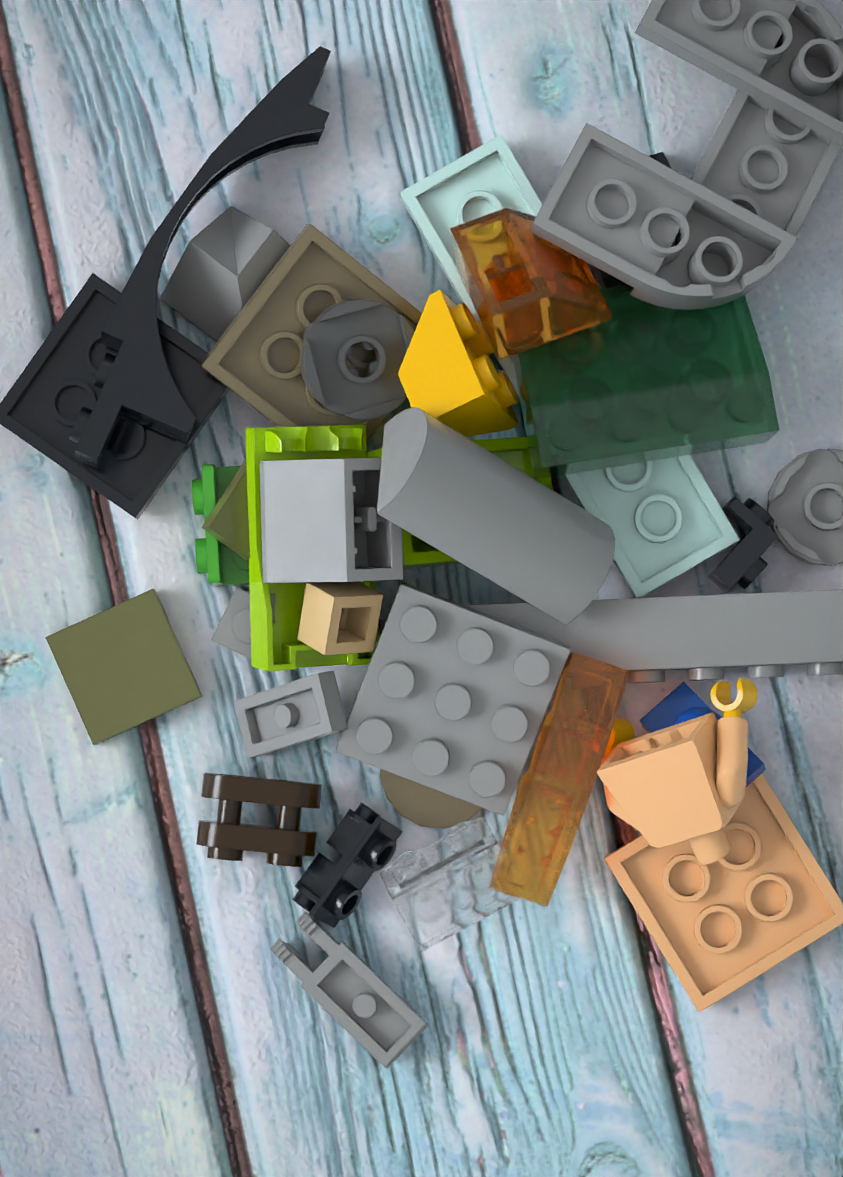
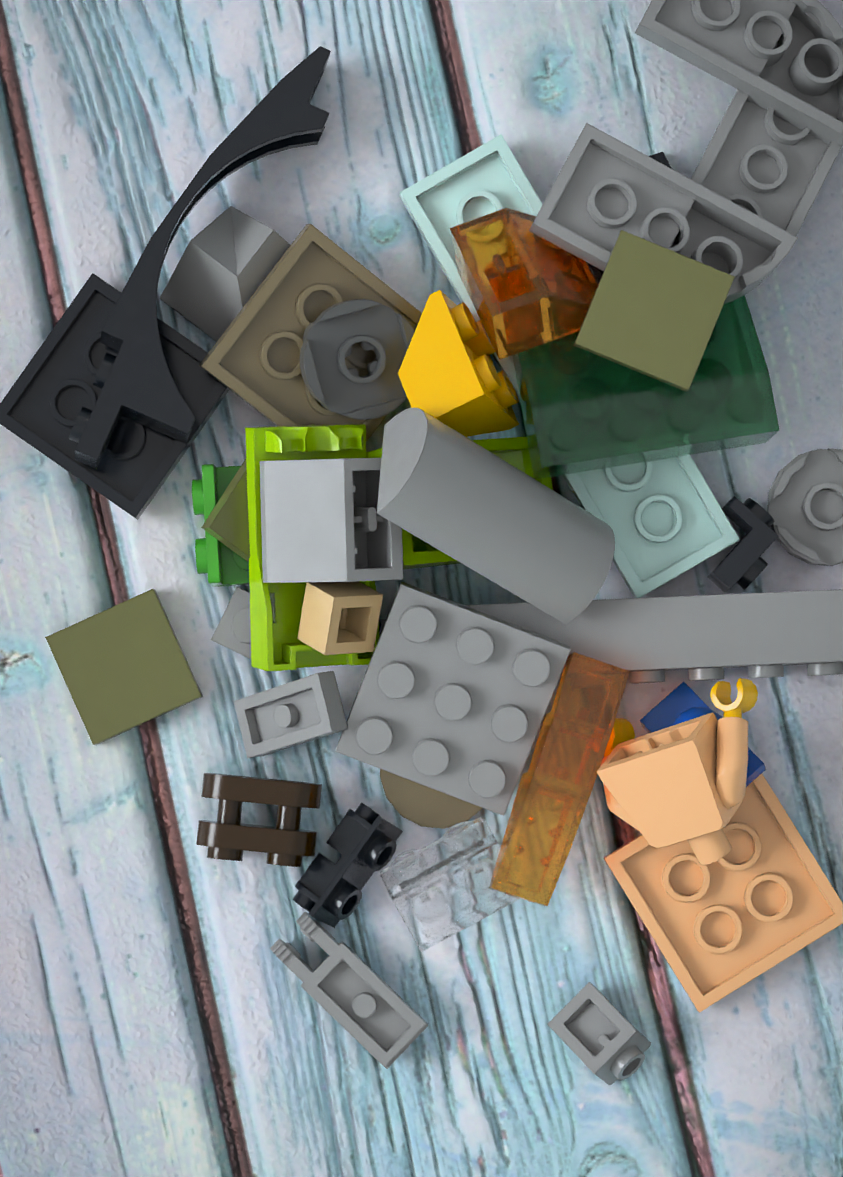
(600, 1035): none -> light grey bracket
(654, 310): none -> olive tile

